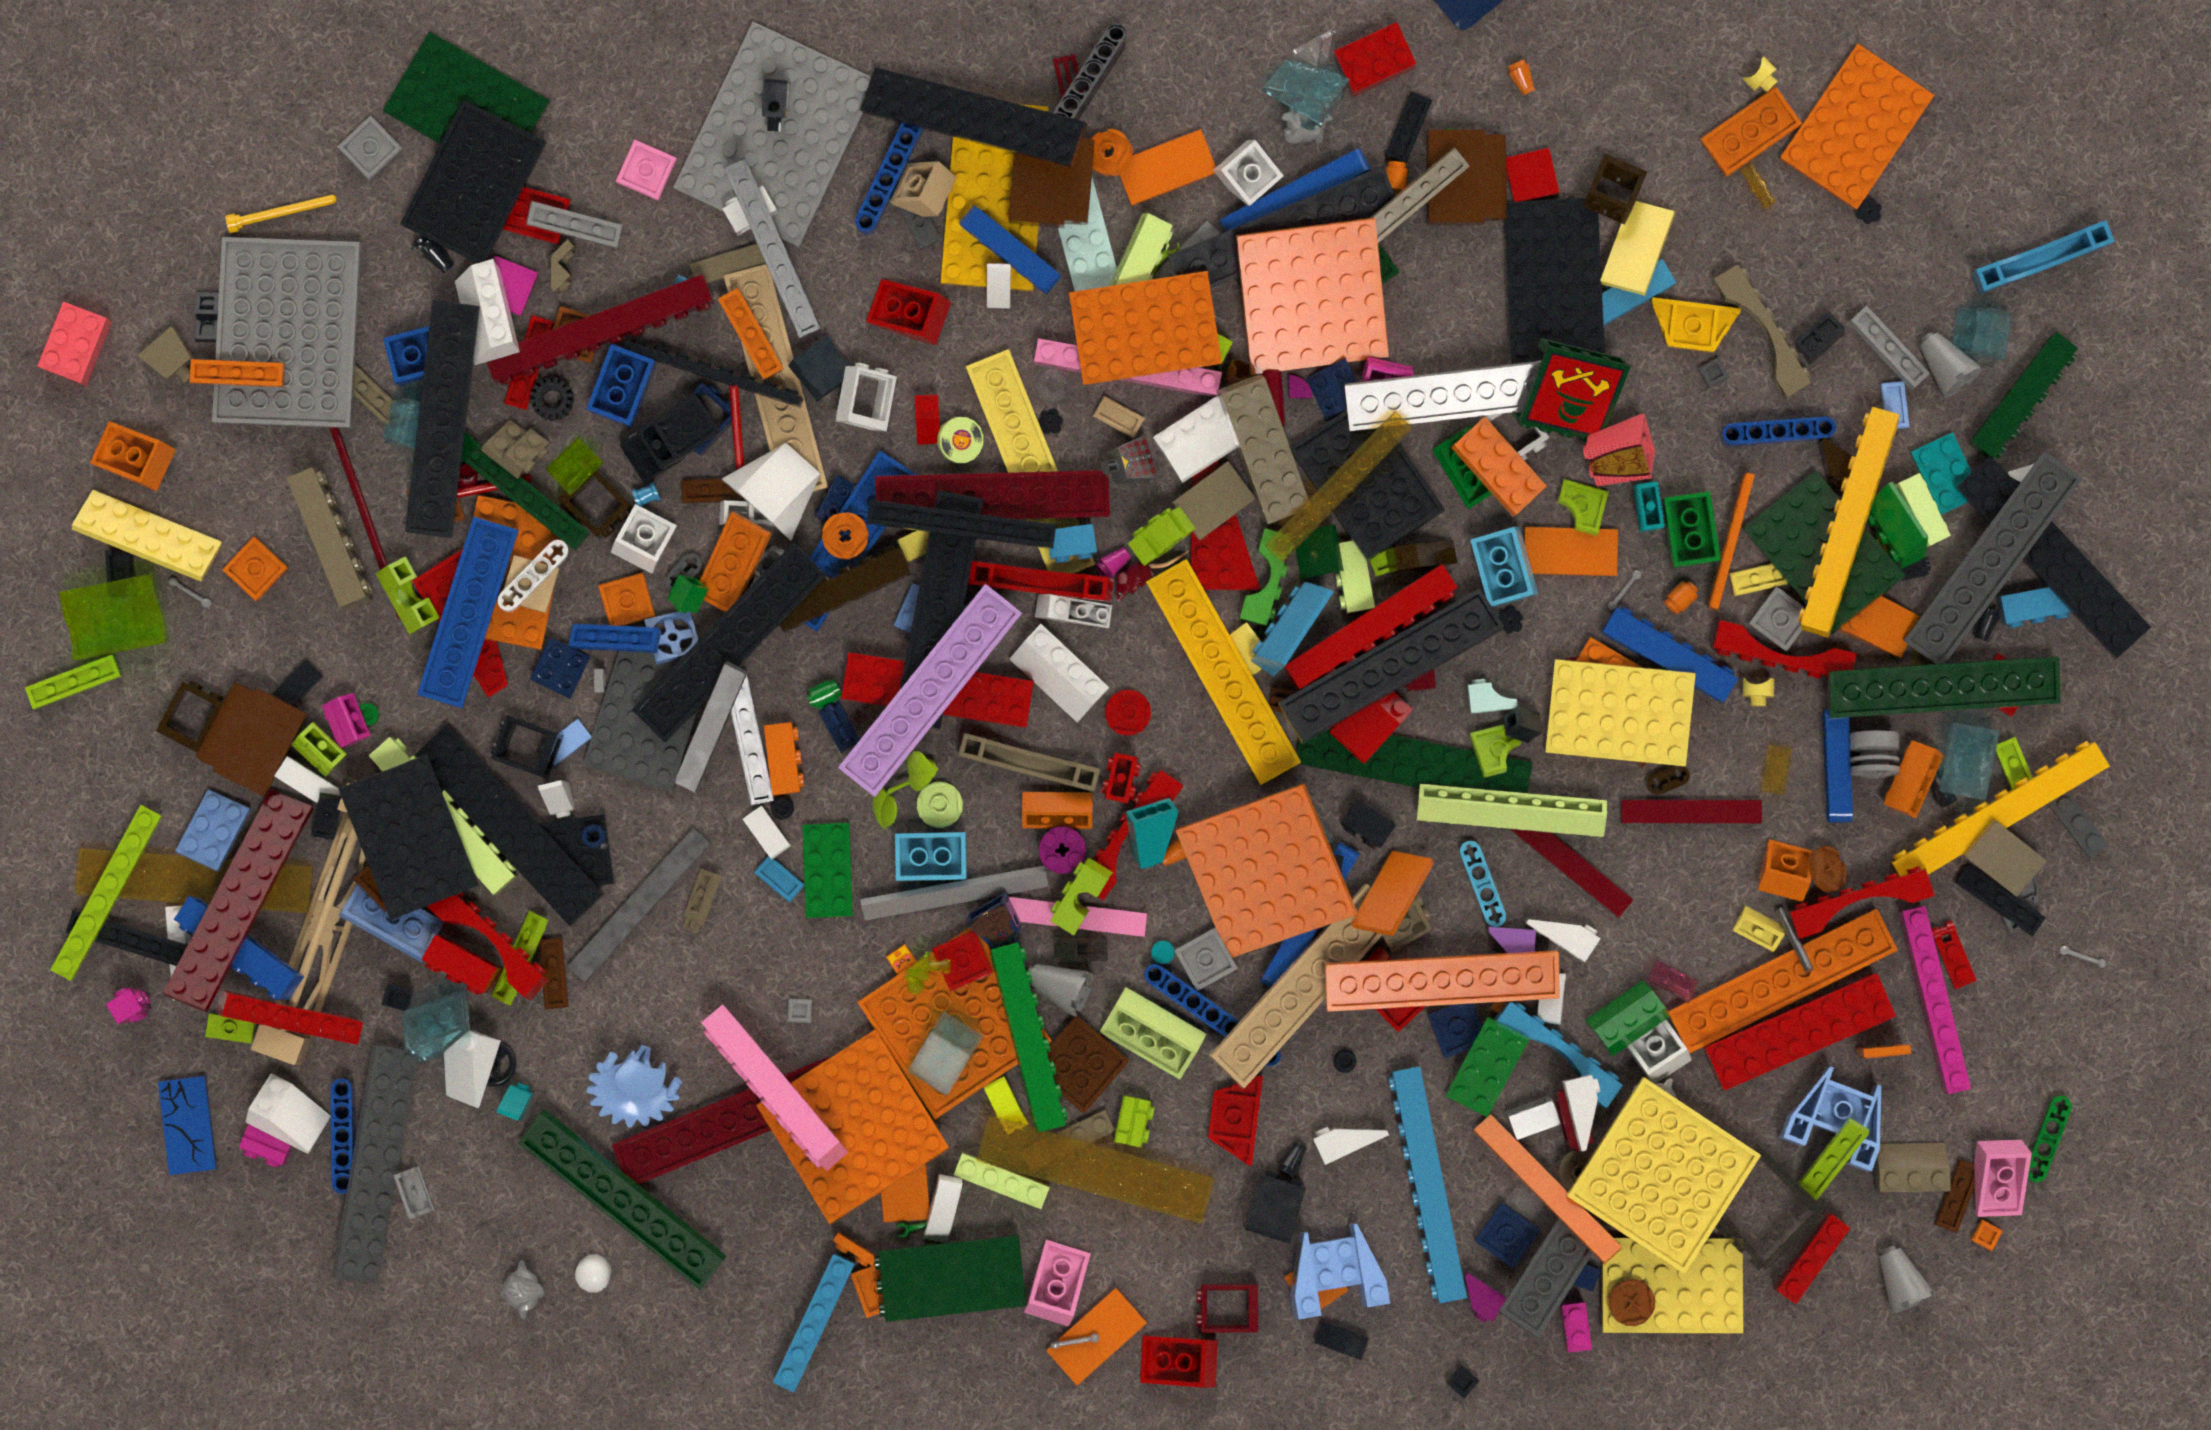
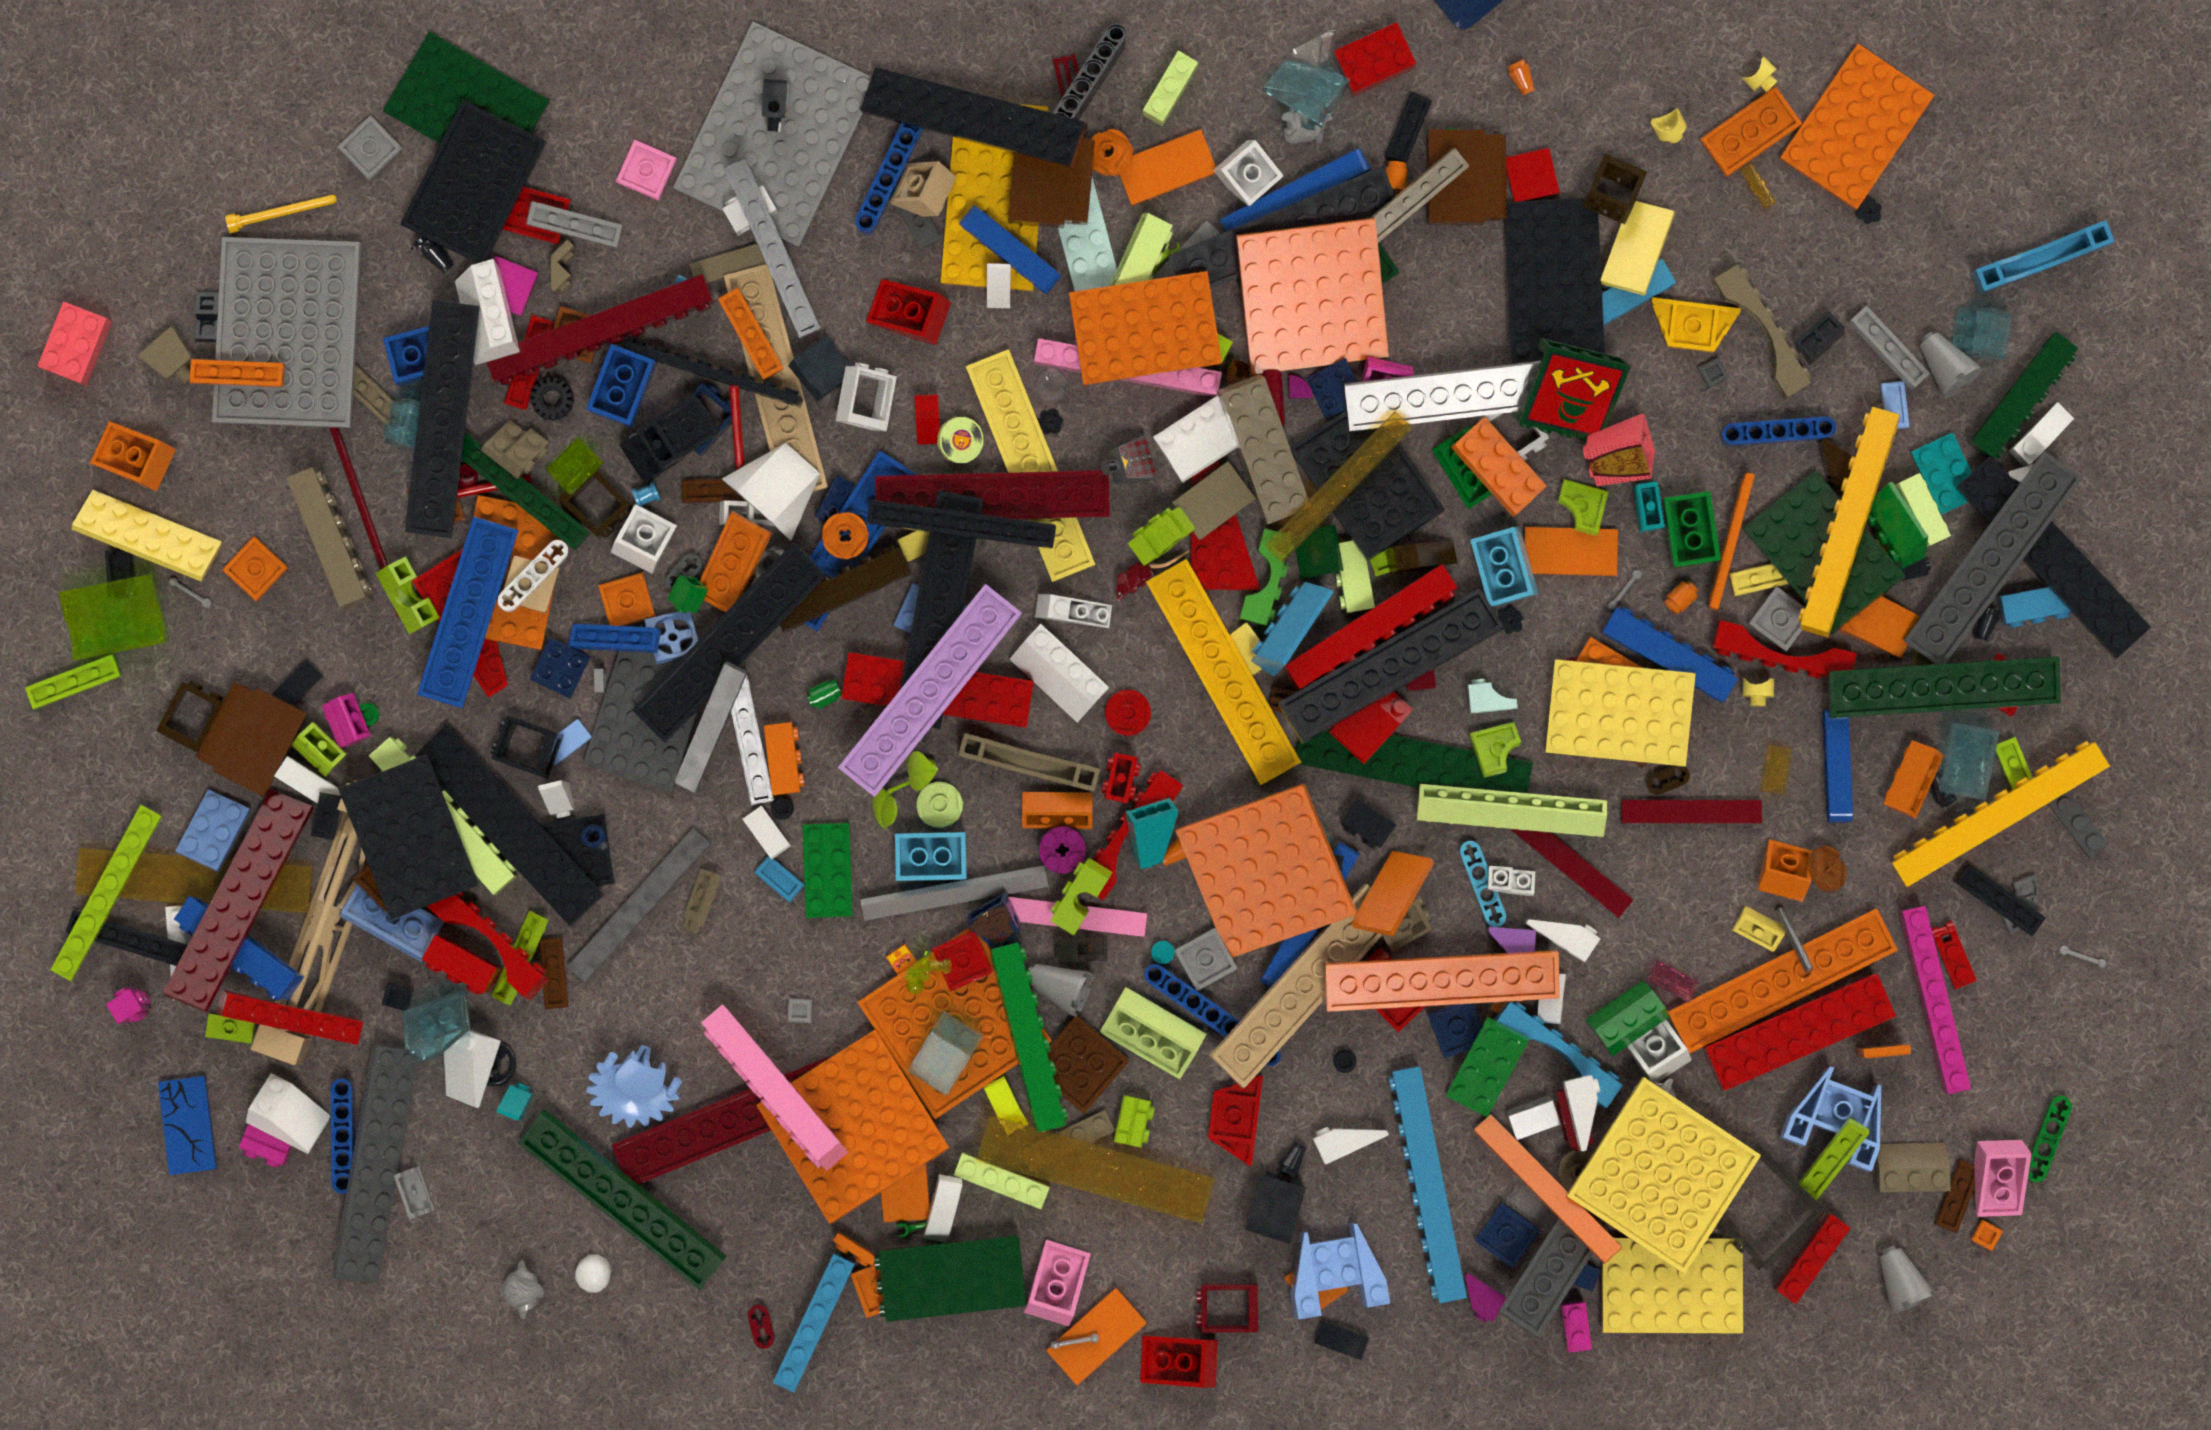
(755, 1328): none -> dark red beam
(839, 726): dark blue hinge -> none
(1041, 581): red arch -> none
(1073, 542): dark azure brick -> none
(1112, 563): dark pink cone -> none
(1118, 417): tan tile -> none
(1170, 88): none -> yellowish green brick
(1462, 1381): black plate -> none
(1511, 881): none -> white slope
(1522, 724): black brick -> none
(1631, 1302): dark orange tile -> none
(1669, 127): none -> light yellow piece
(1874, 754): light grey wheel -> none
(1908, 887): red arch -> none
(2005, 857): dark tan tile -> none
(2041, 435): none -> white slope

